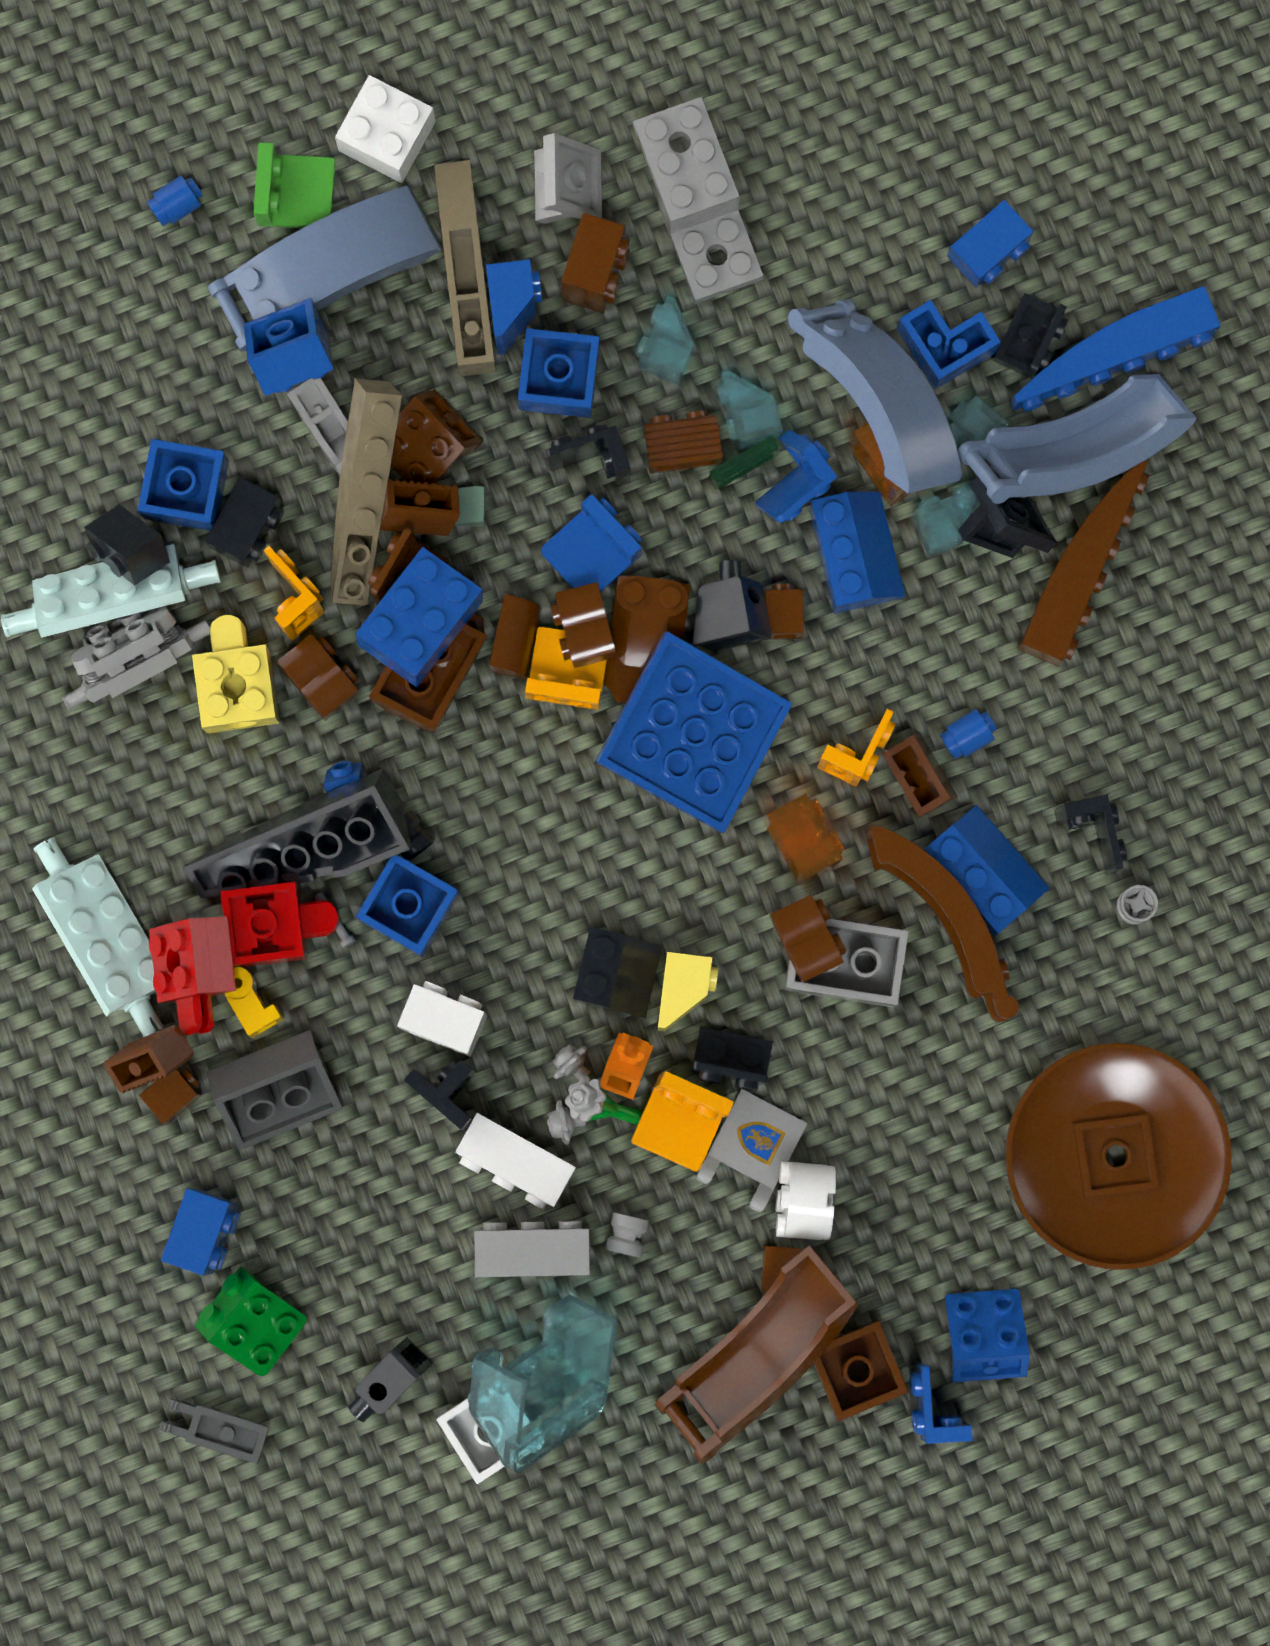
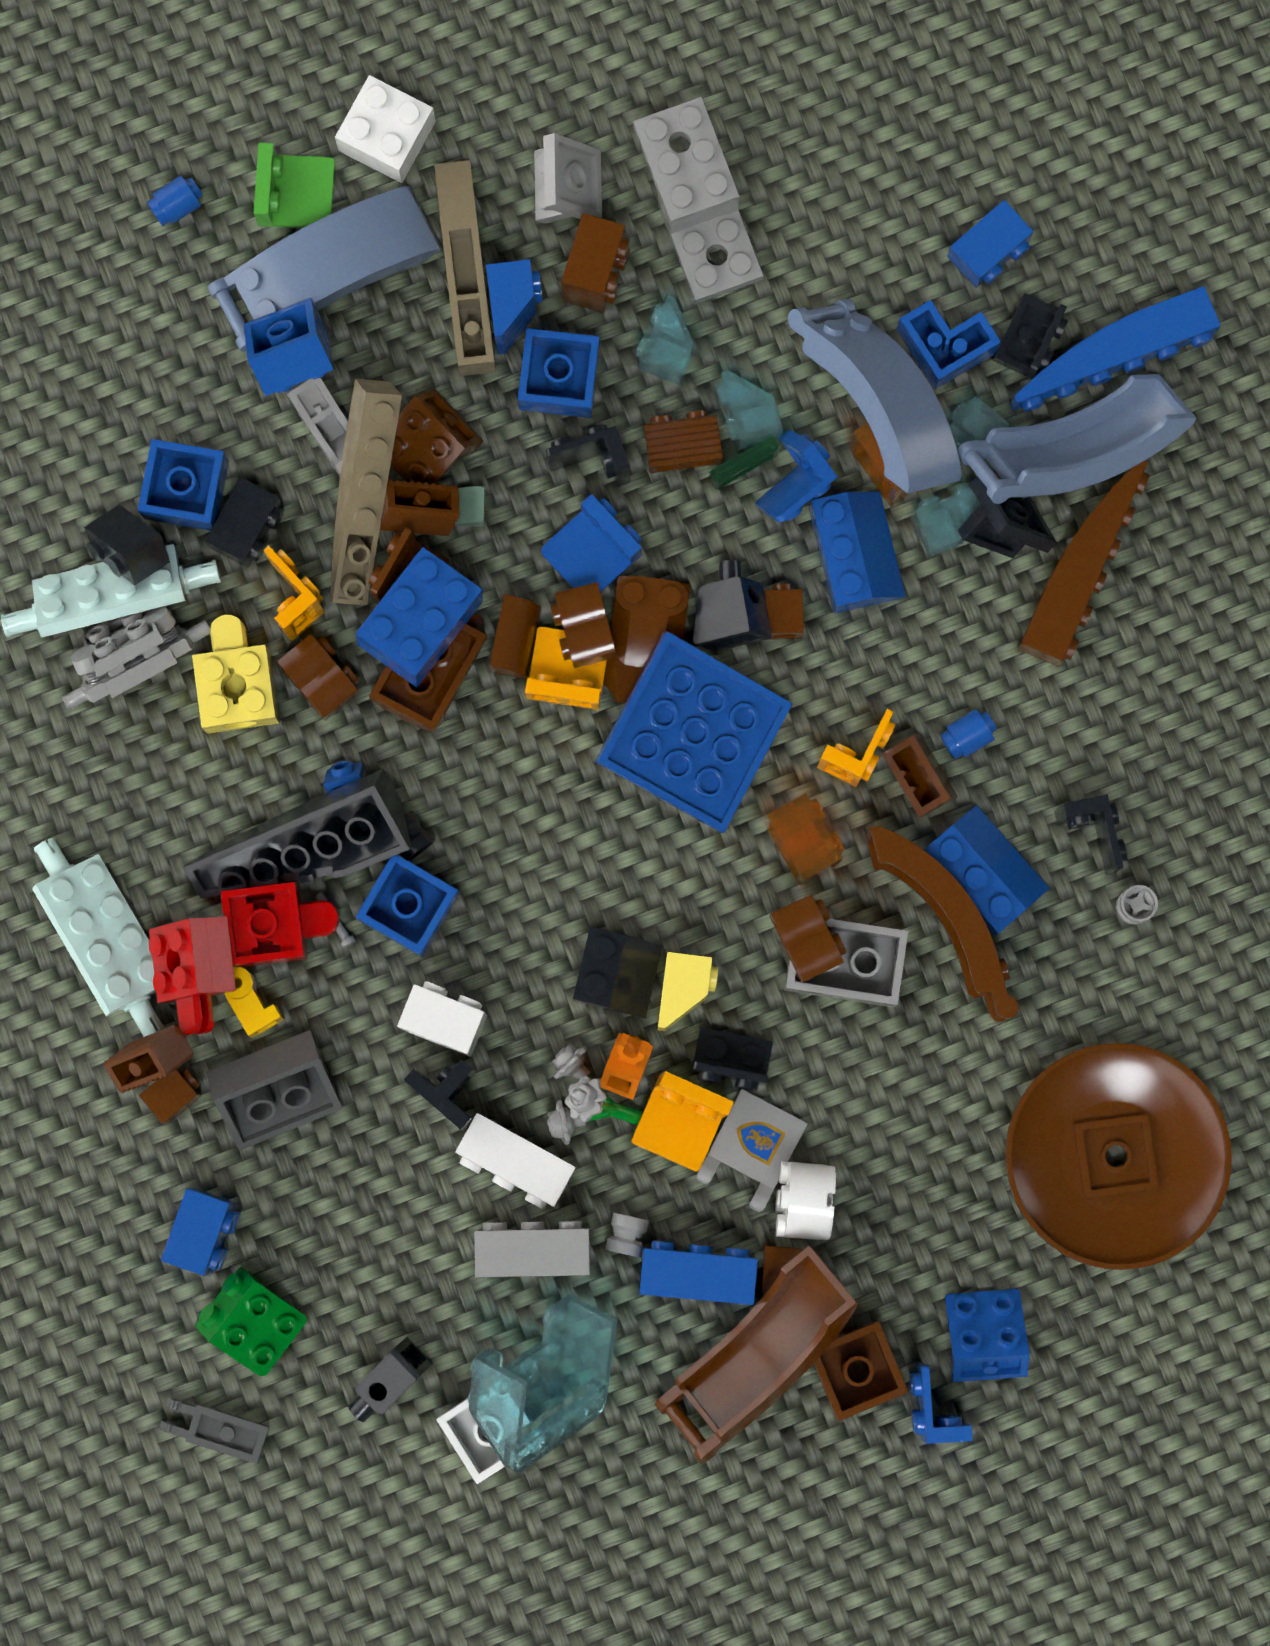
(698, 1273): none -> blue brick

